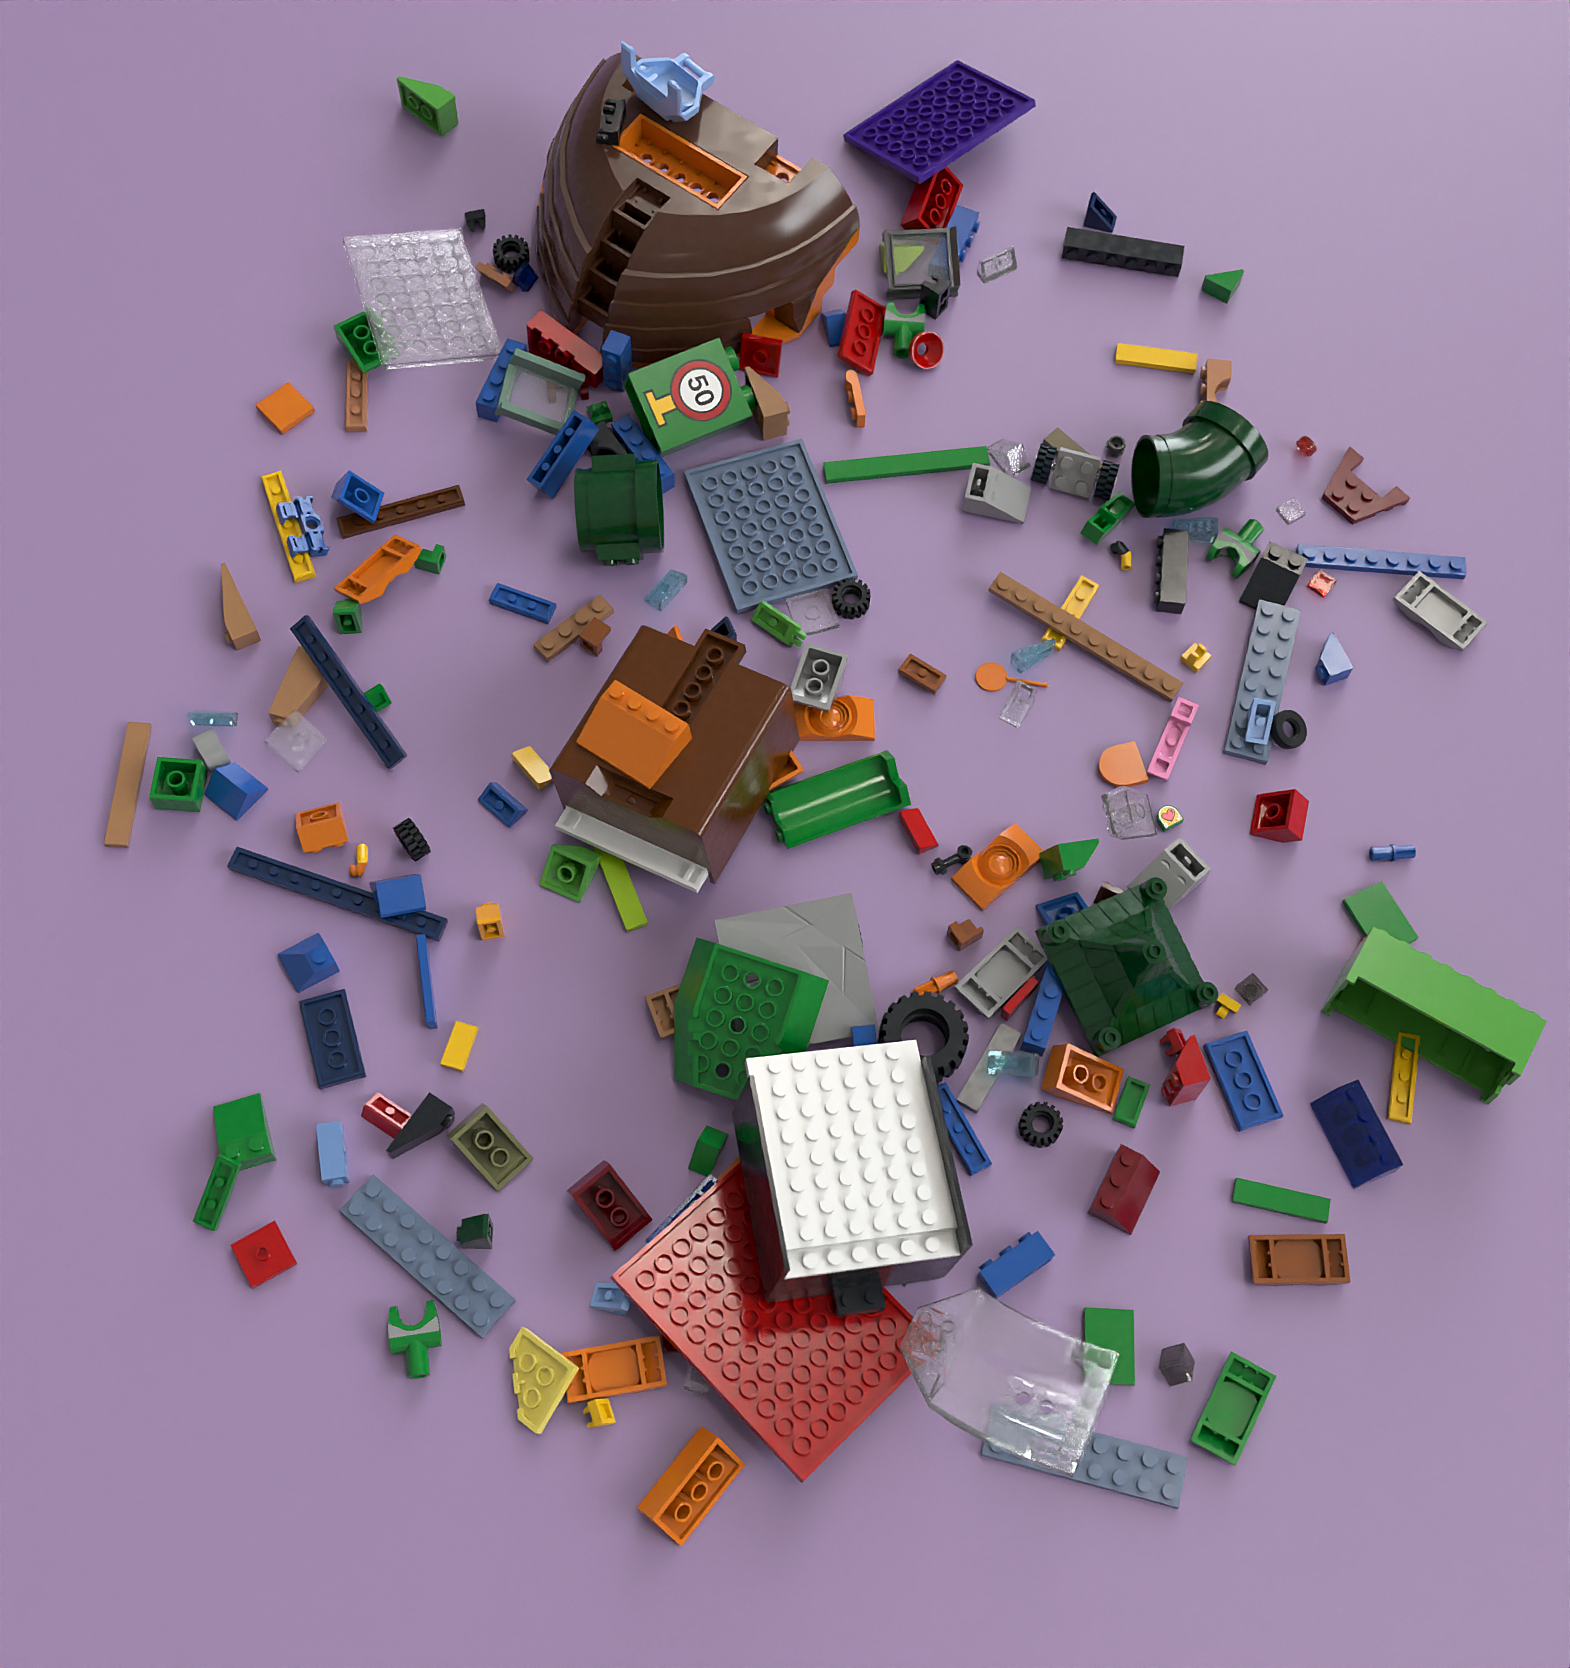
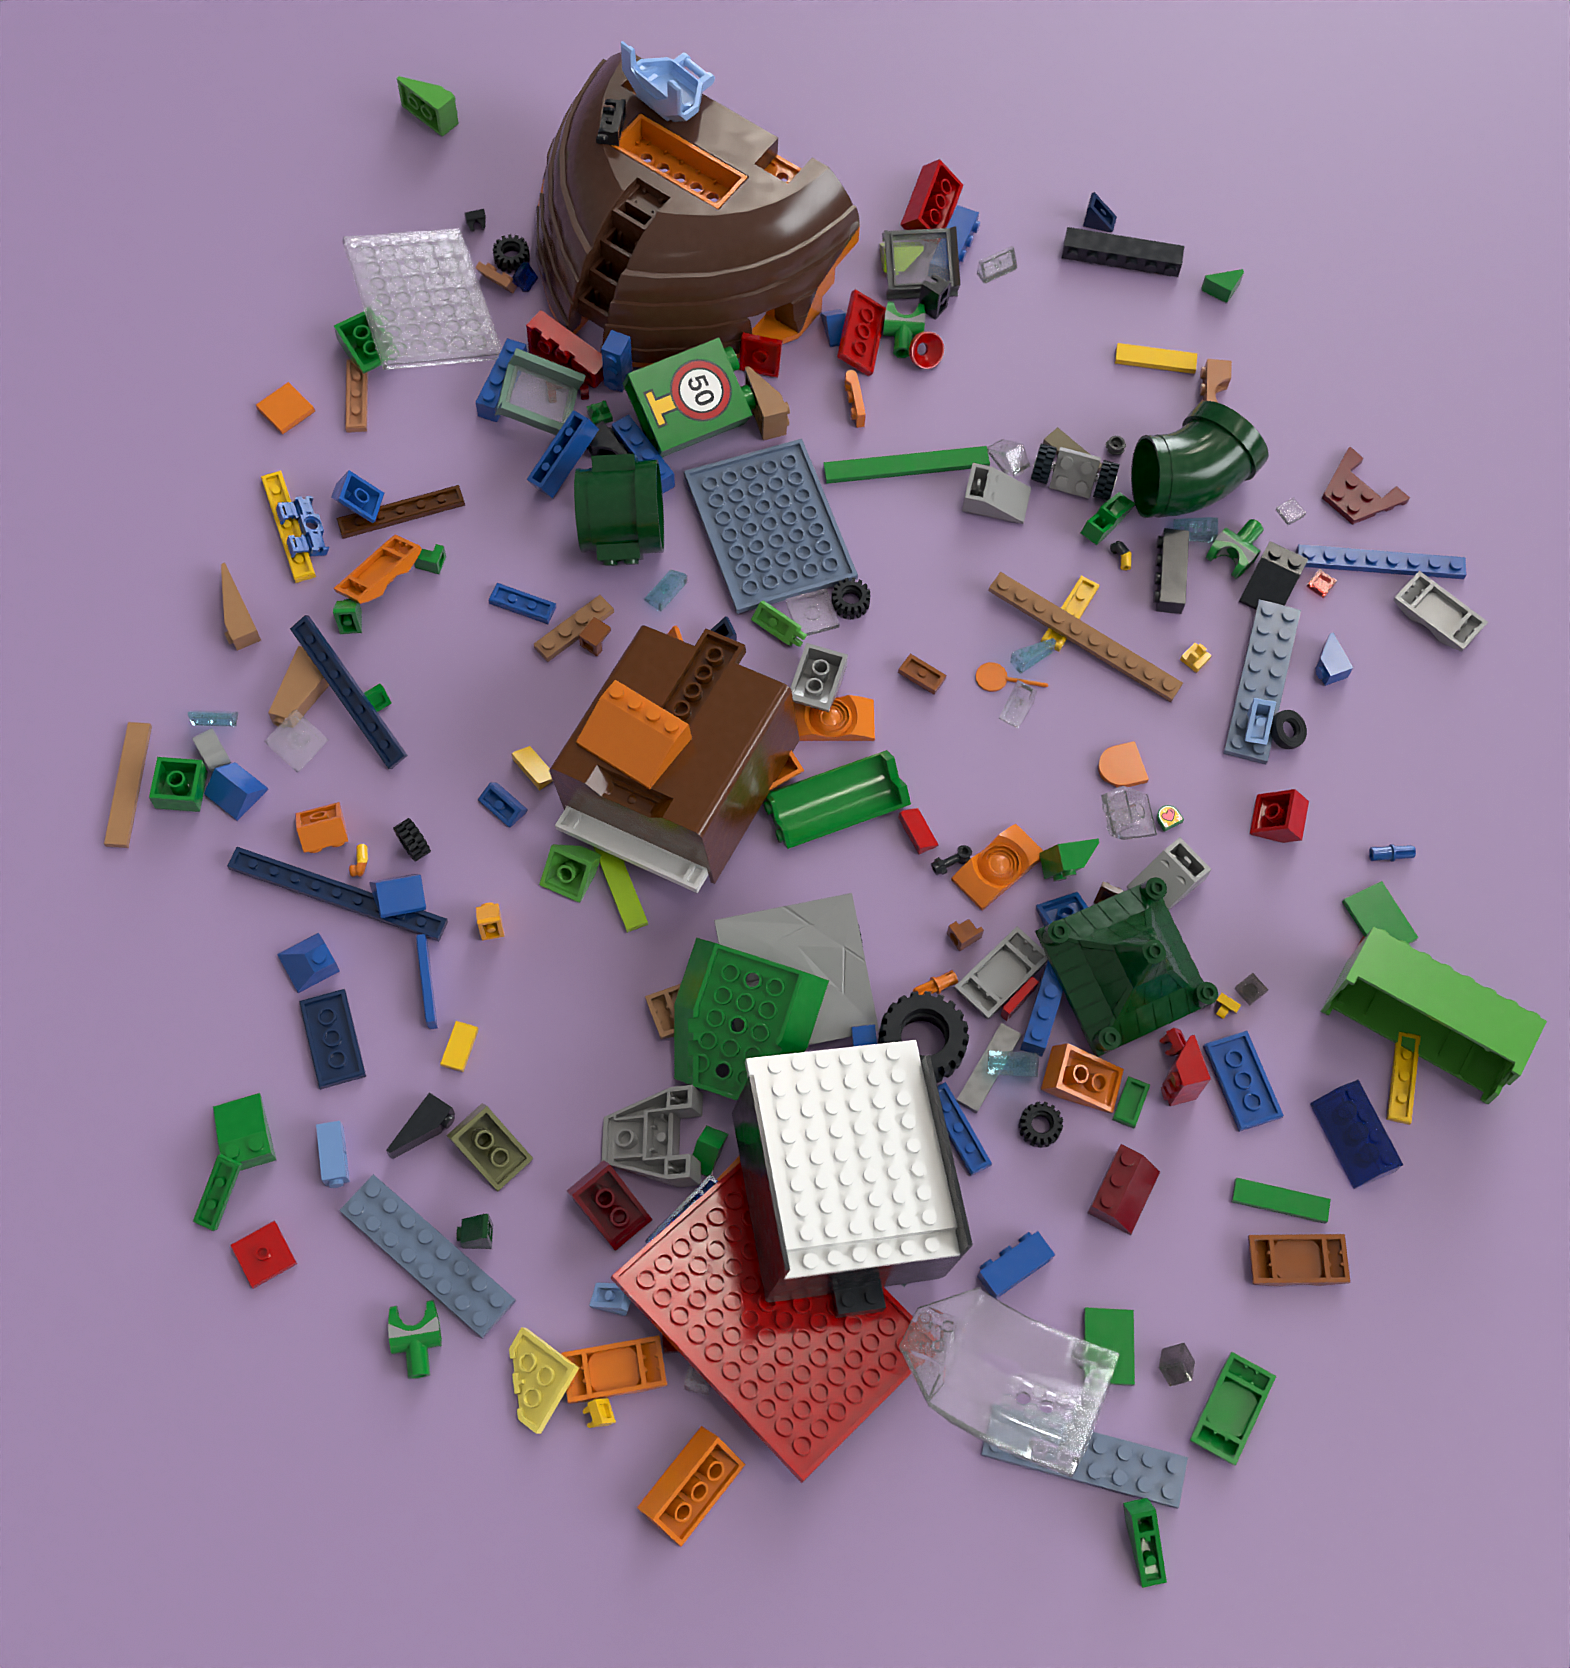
(385, 1115): red slope -> none
(647, 1137): none -> light grey wedge
(939, 121): dark purple plate -> none
(1145, 1541): none -> green slope
(1172, 739): bright pink slope -> none
(1306, 446): clear red tile -> none

